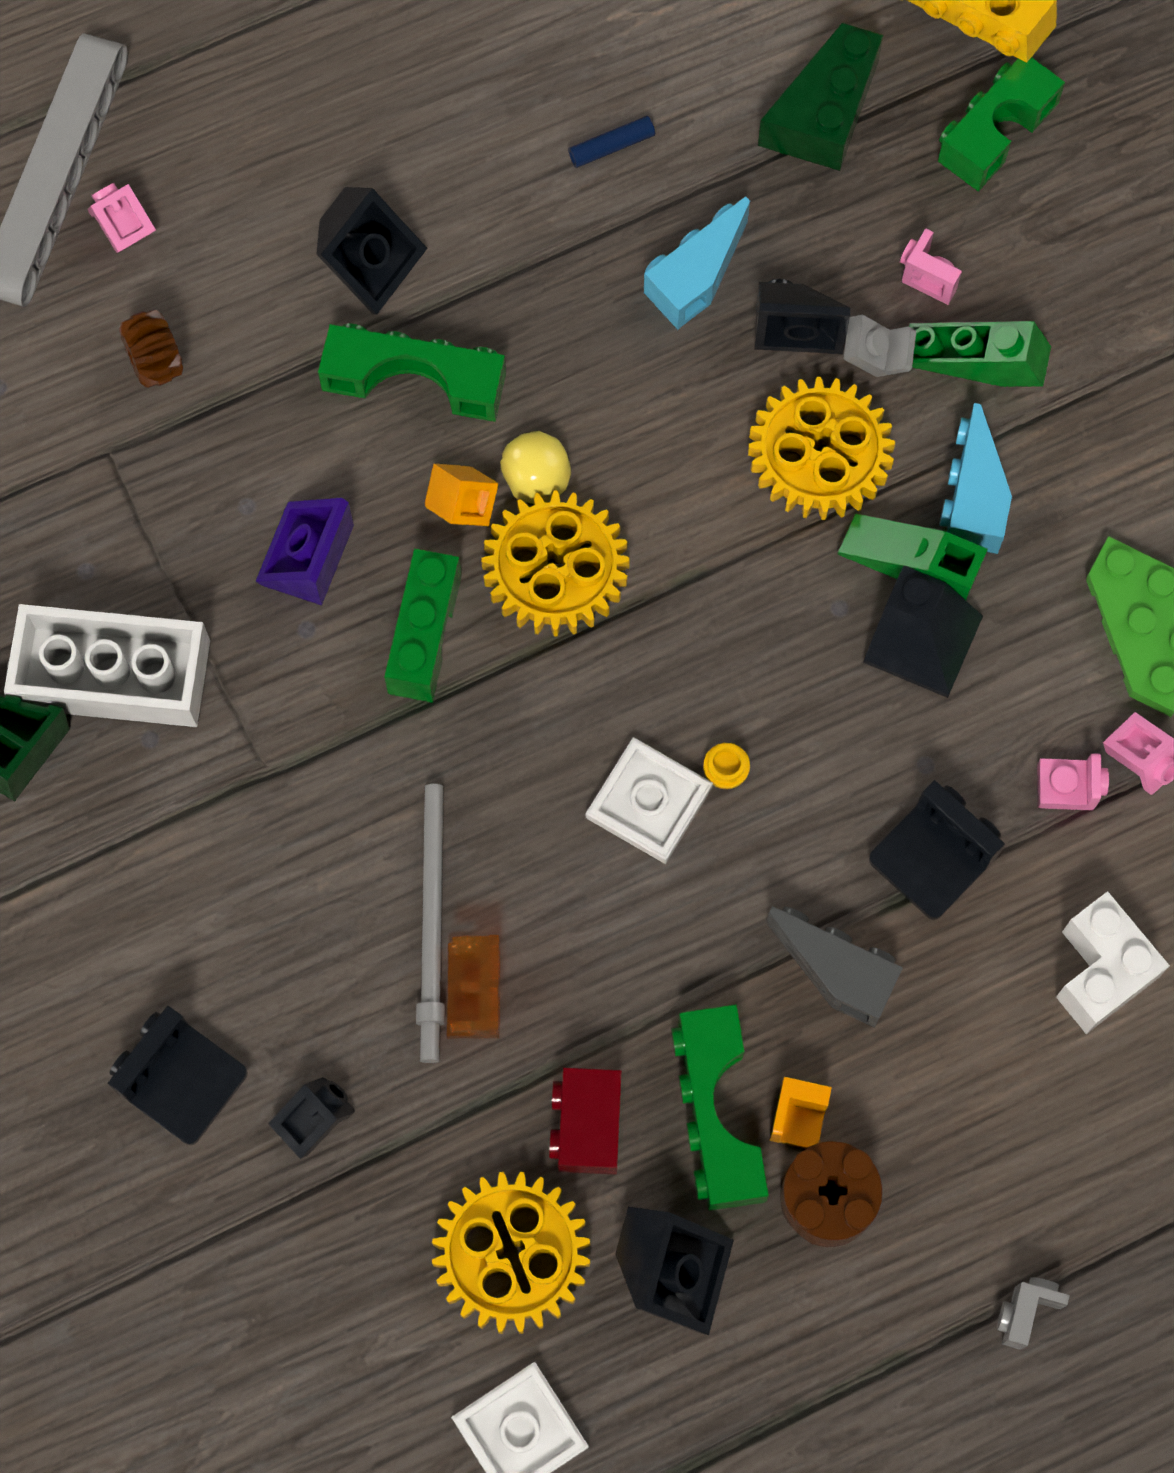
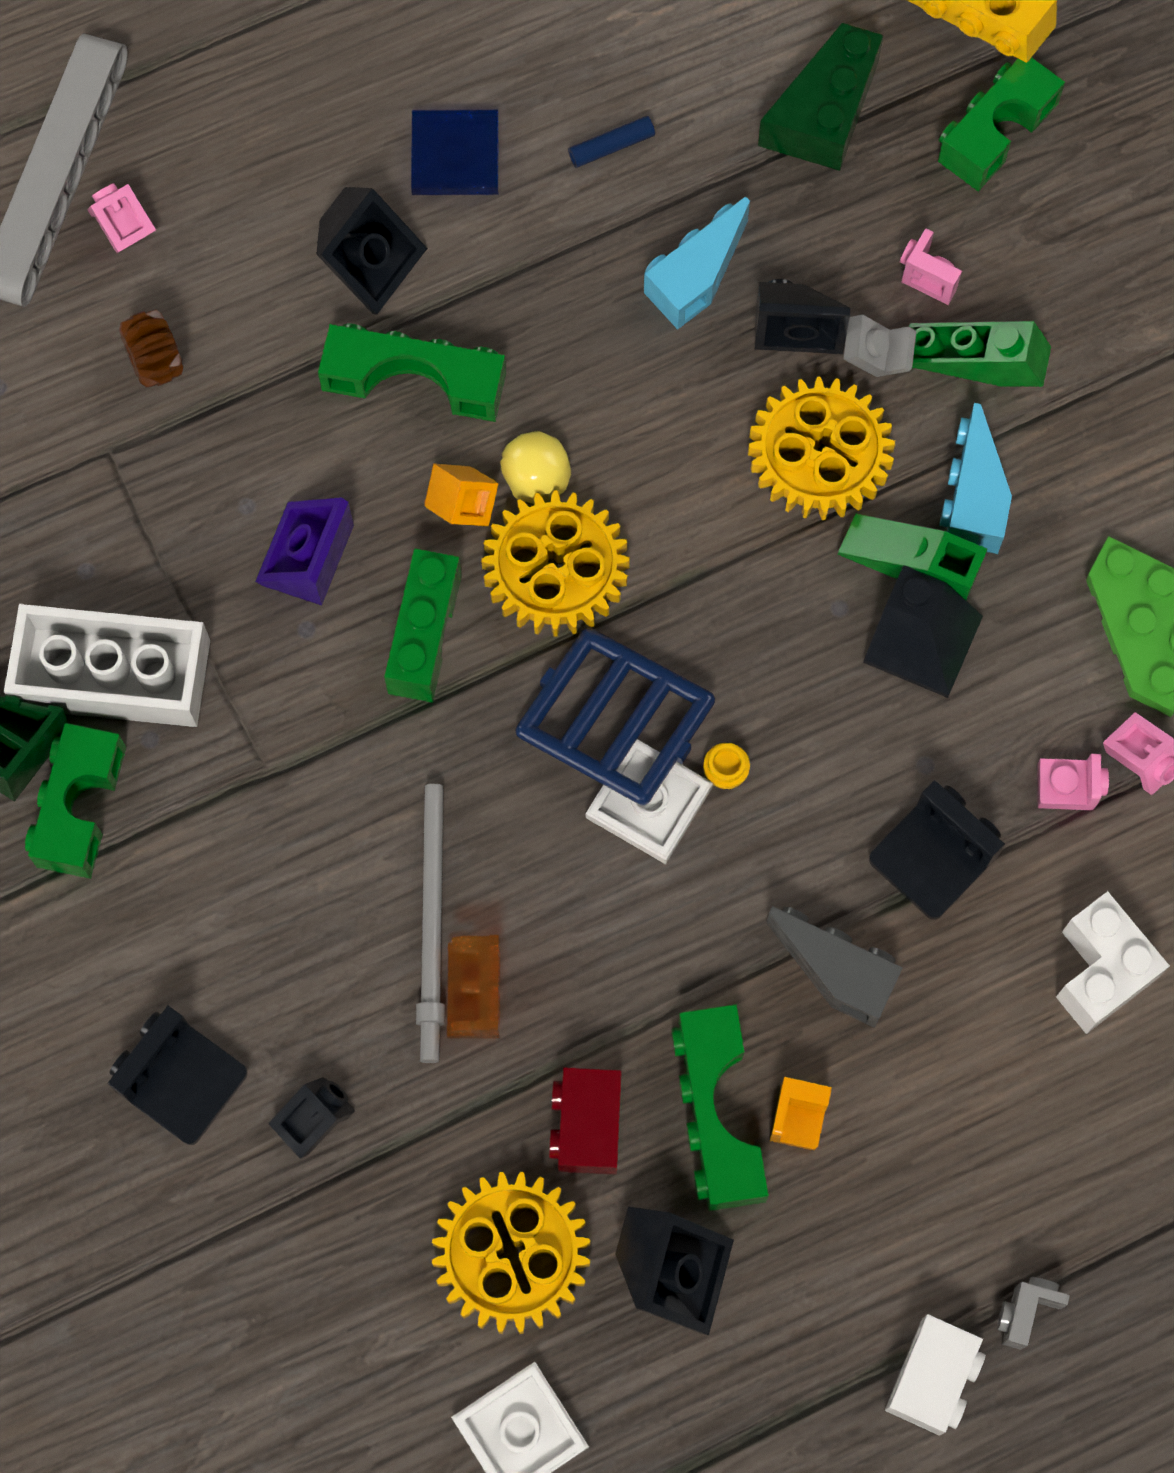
(80, 761): none -> green arch
(455, 152): none -> clear blue tile
(606, 771): none -> dark blue bar
(850, 1173): reddish brown brick -> none
(935, 1376): none -> white brick

